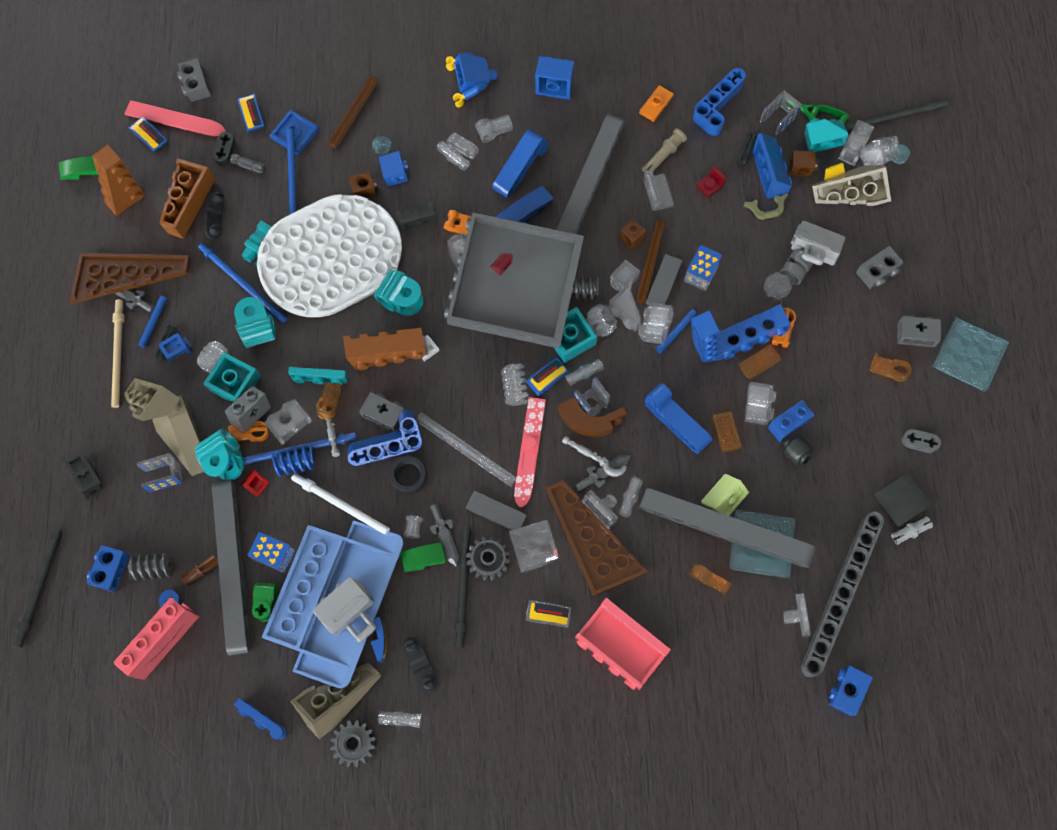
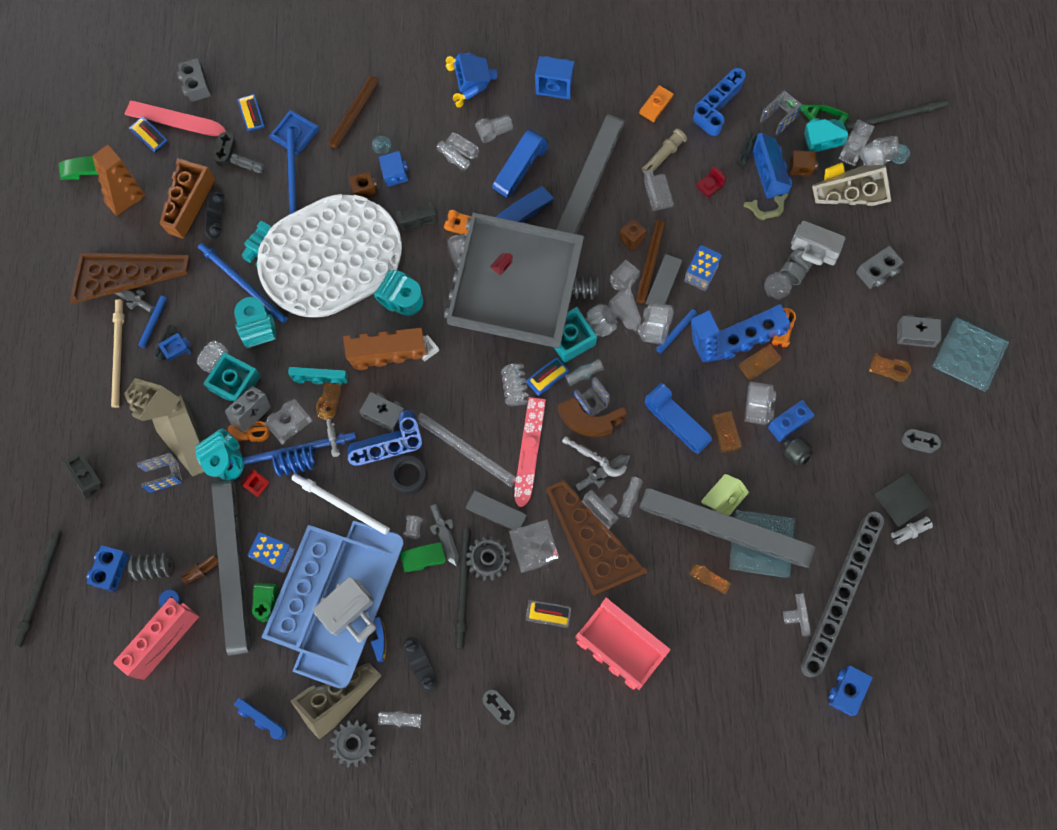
(502, 703): none -> dark grey beam

